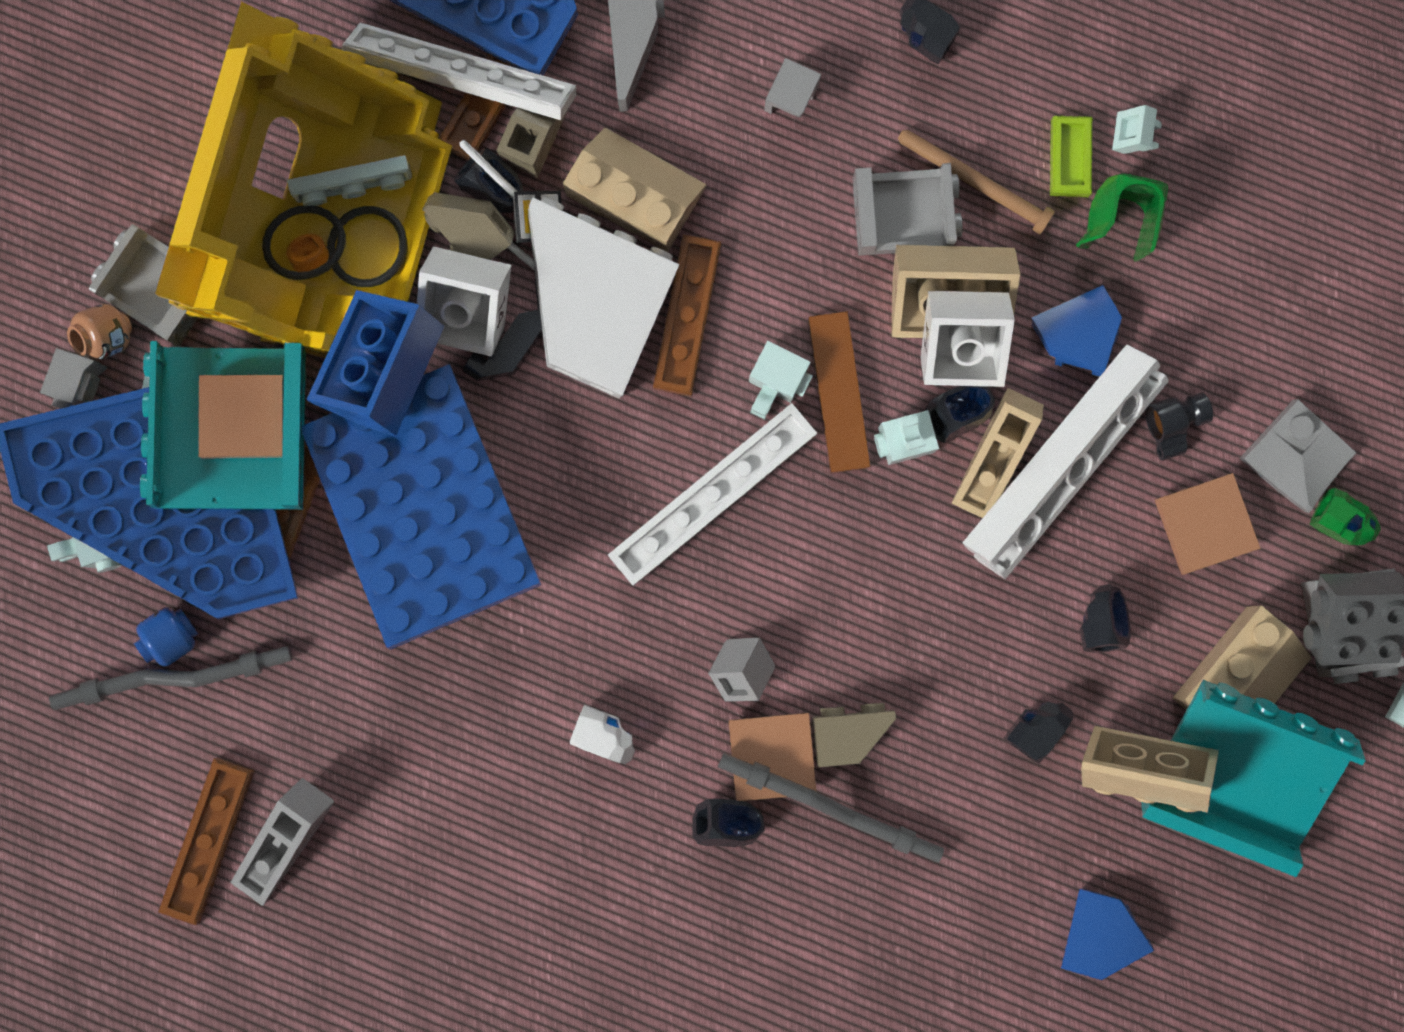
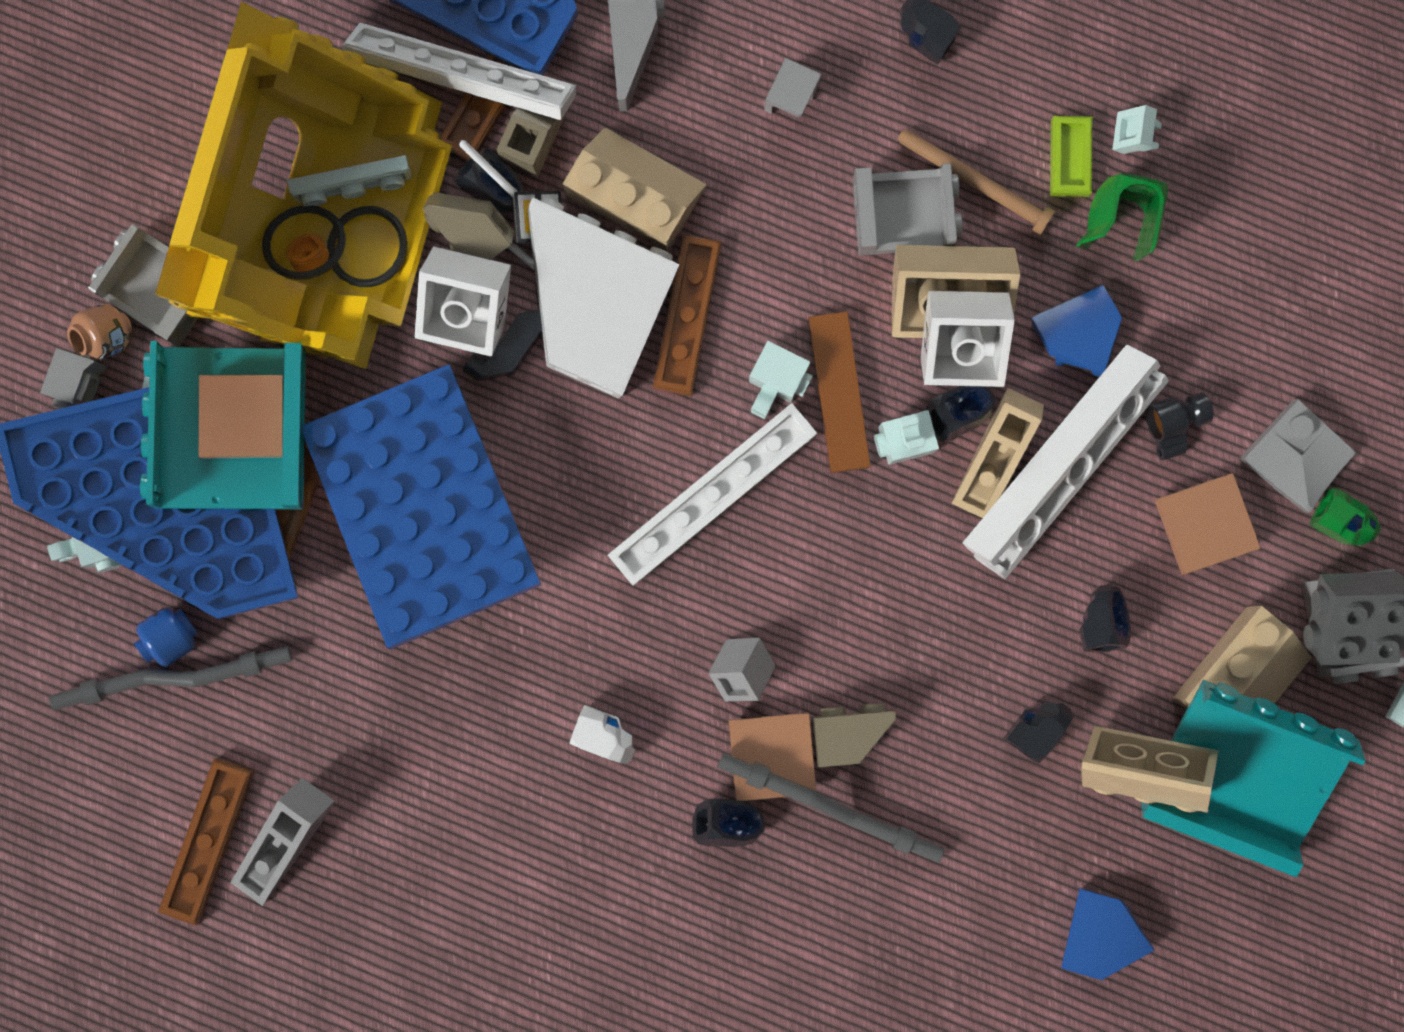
(376, 361): blue slope -> none

